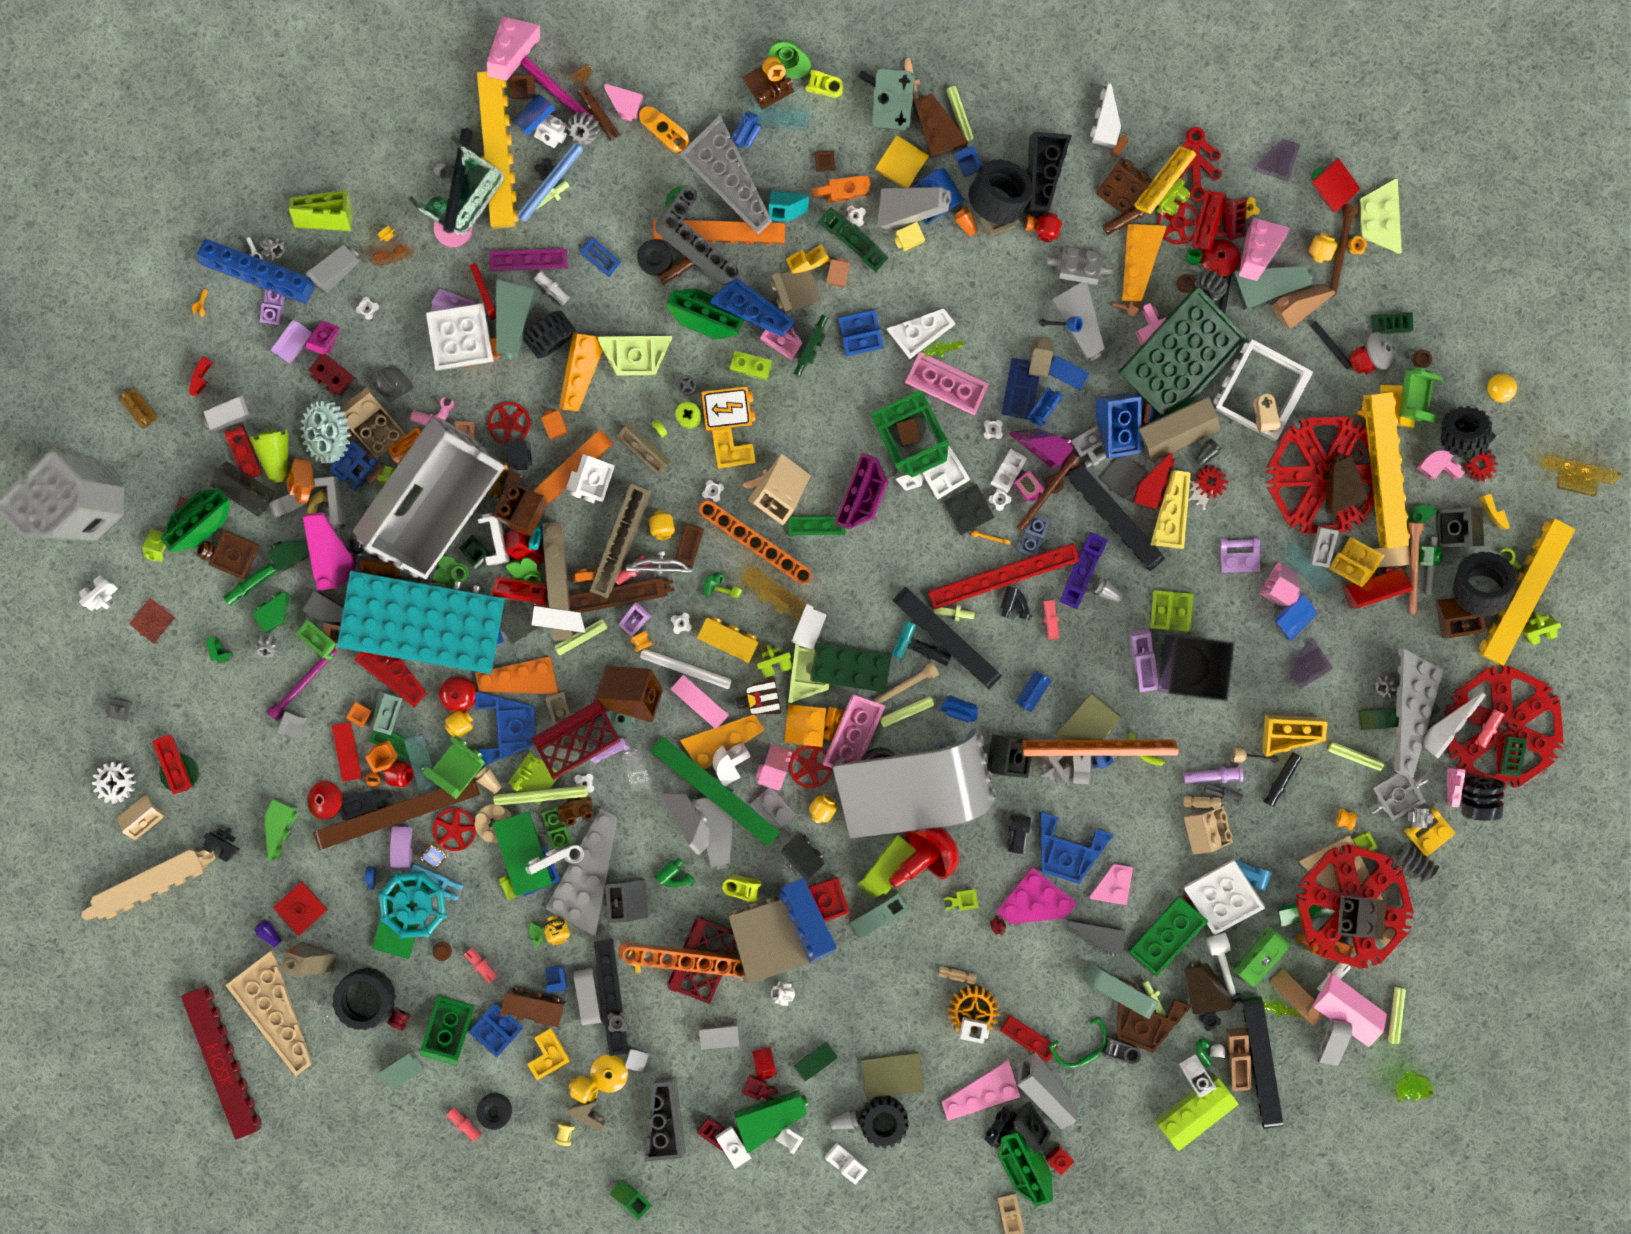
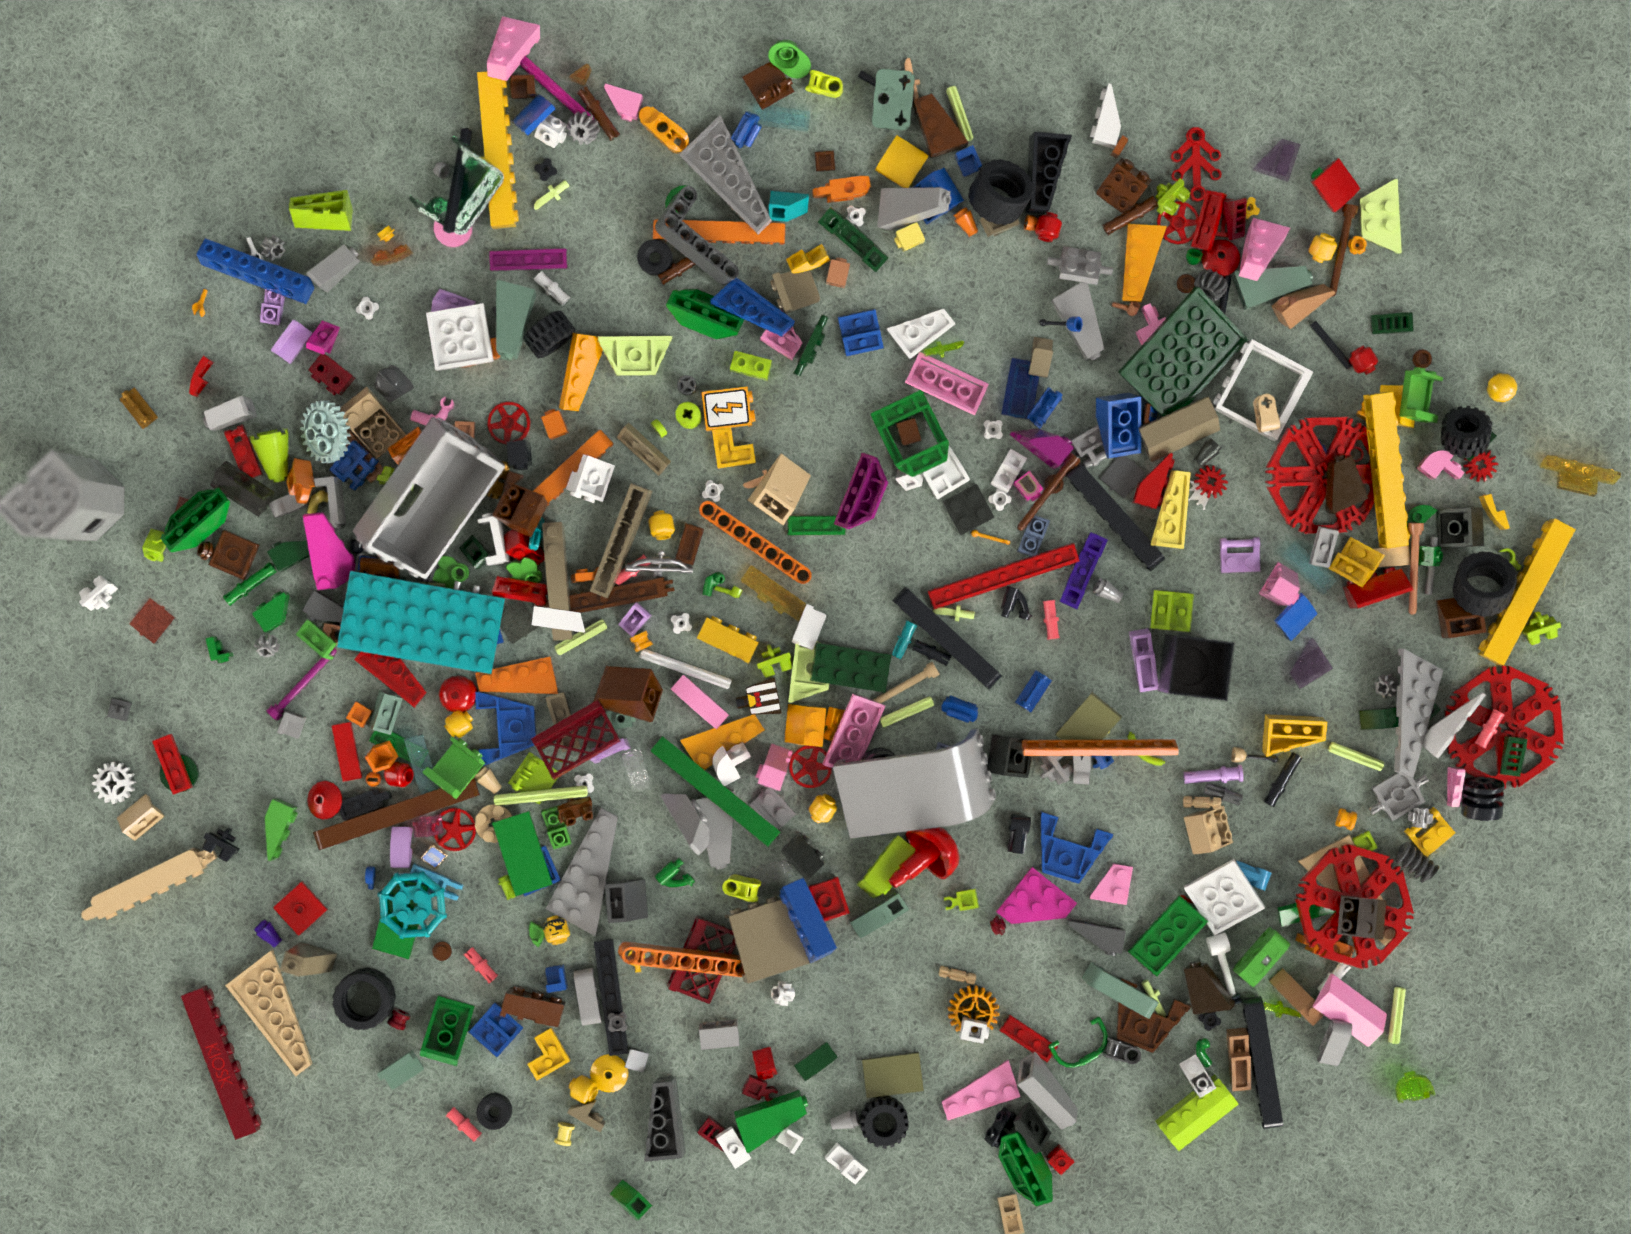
(428, 826): none -> clear pink brick
(483, 291): red tile -> none
(550, 181): medium blue axle -> none
(553, 856): white plate -> none
(612, 267): blue tile -> none
(774, 69): light orange wheel -> none
(1068, 373): blue tile -> none
(1164, 179): yellow tile -> none
(1217, 1050): white hinge -> none
(1379, 350): light grey dish -> none

